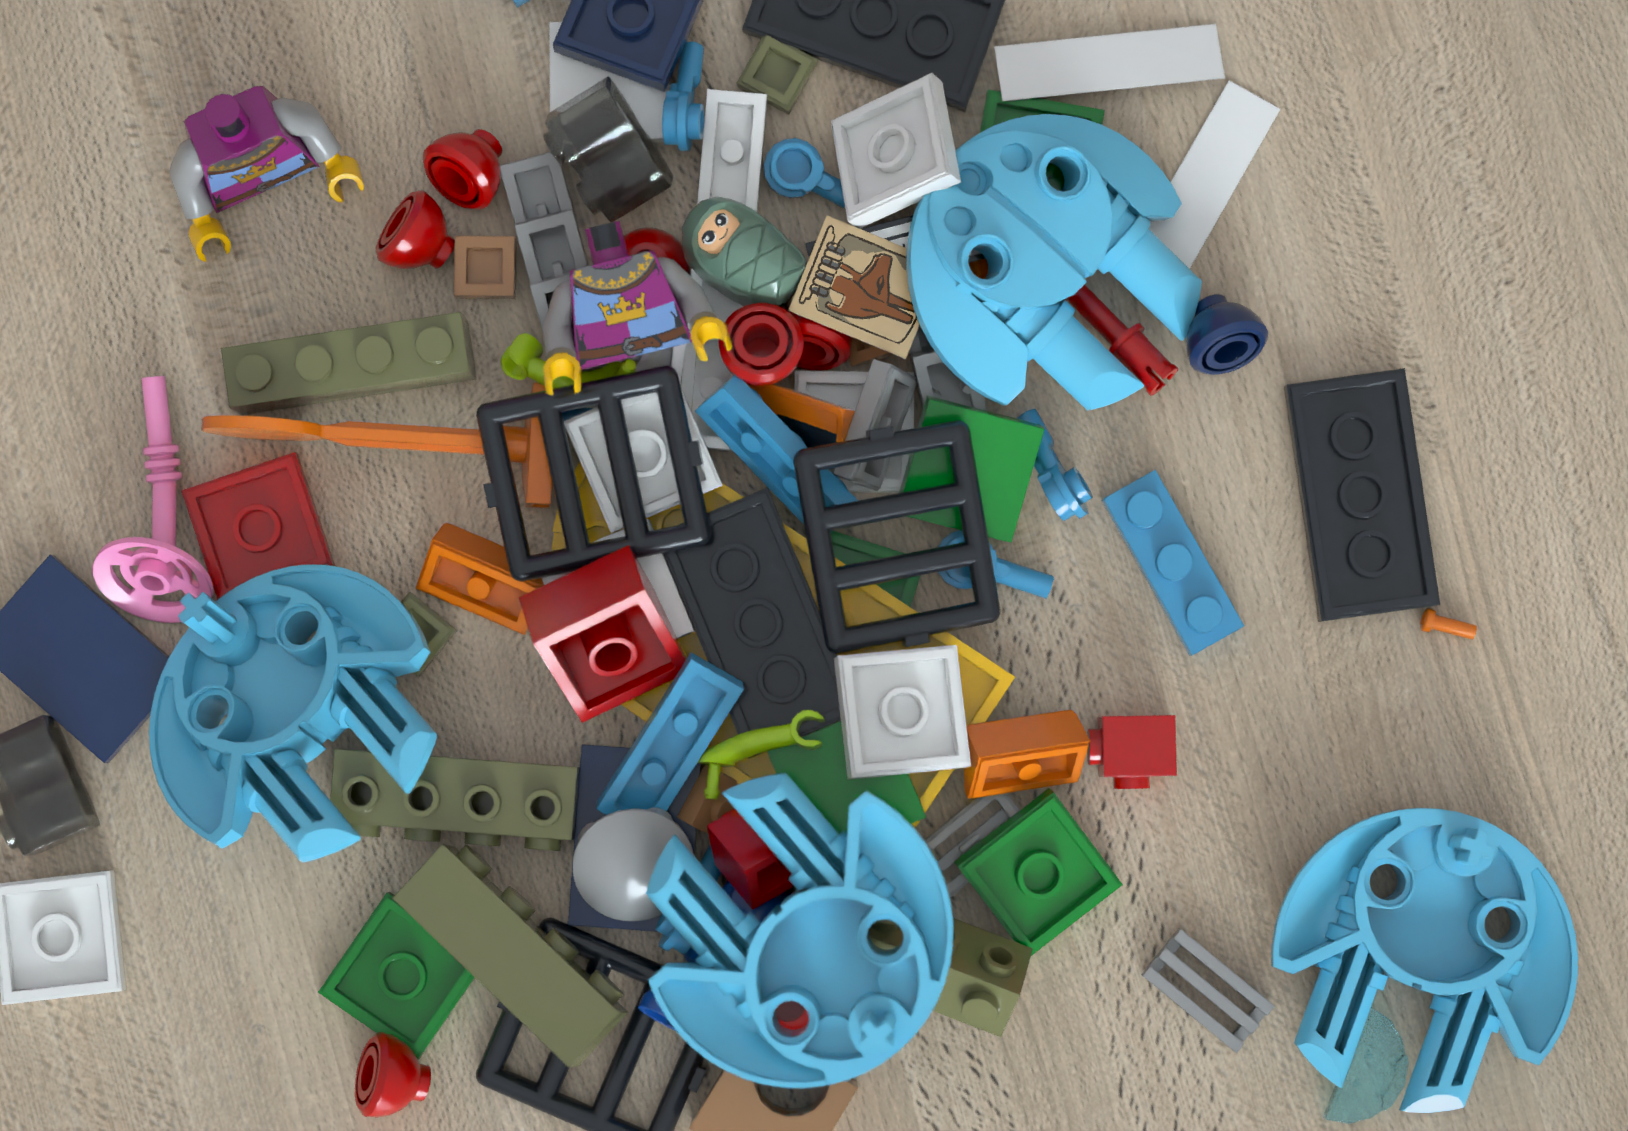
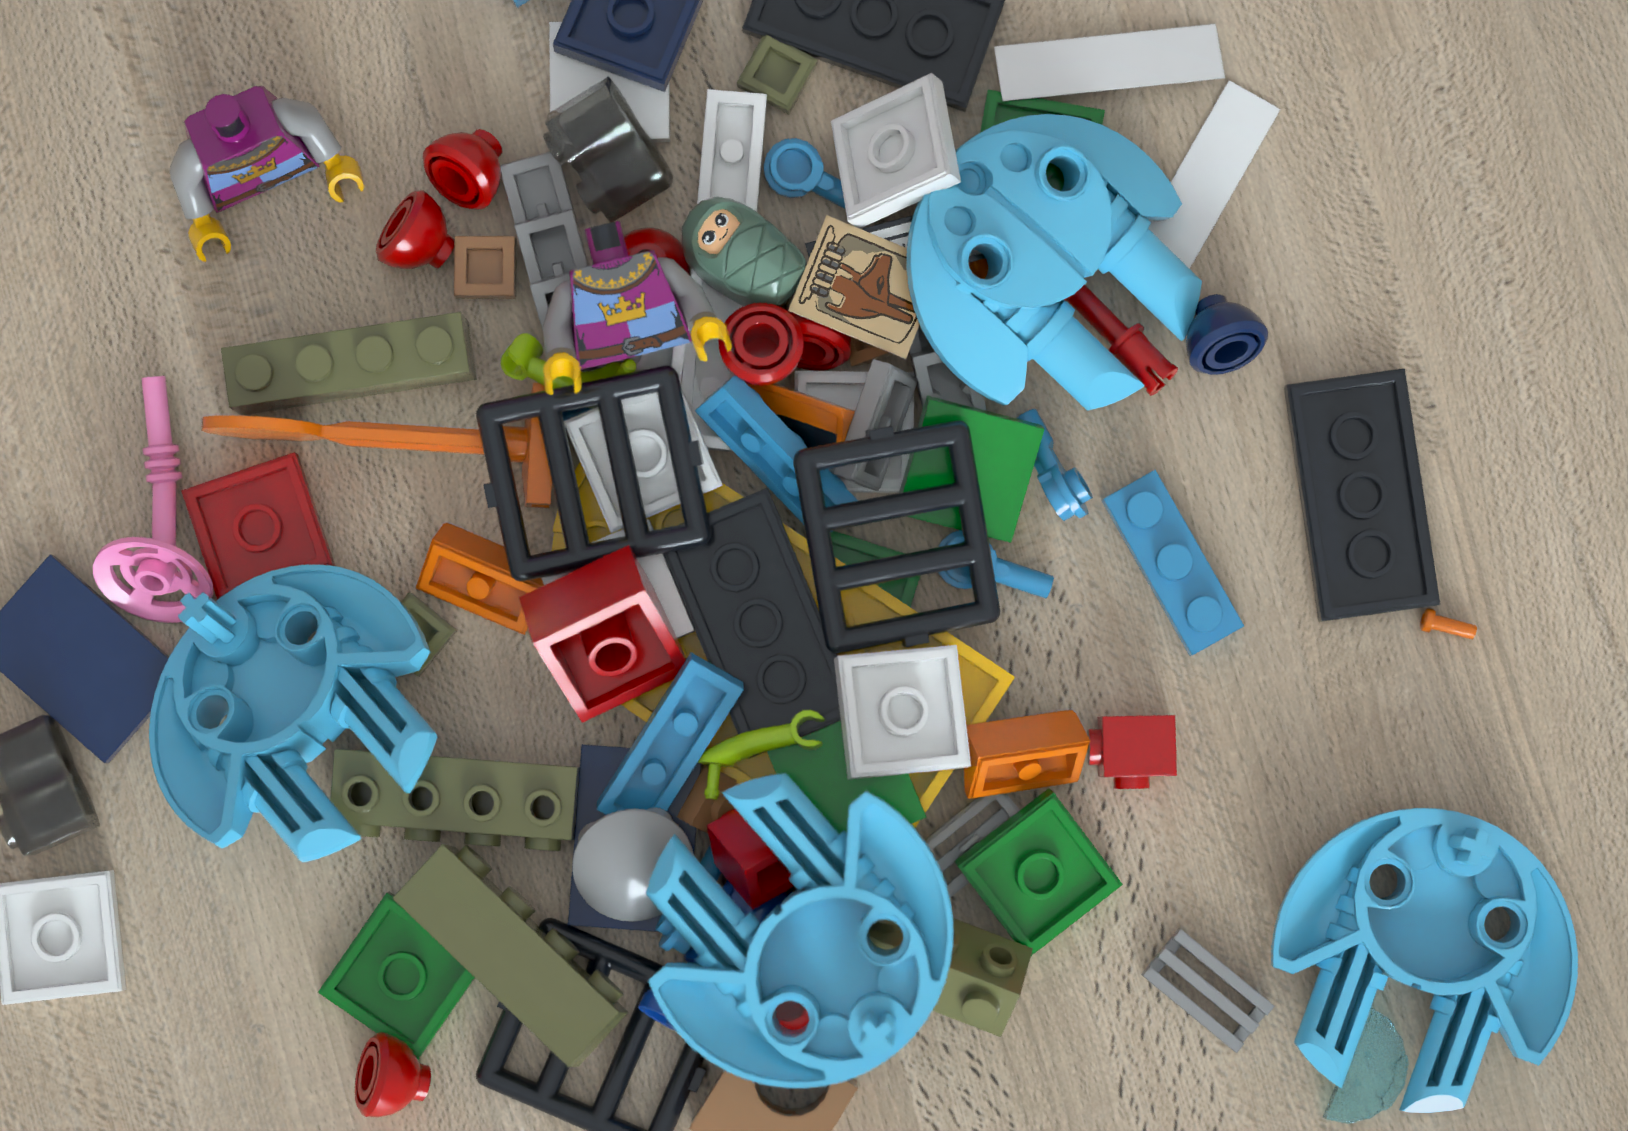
(681, 116): dark azure plate -> none

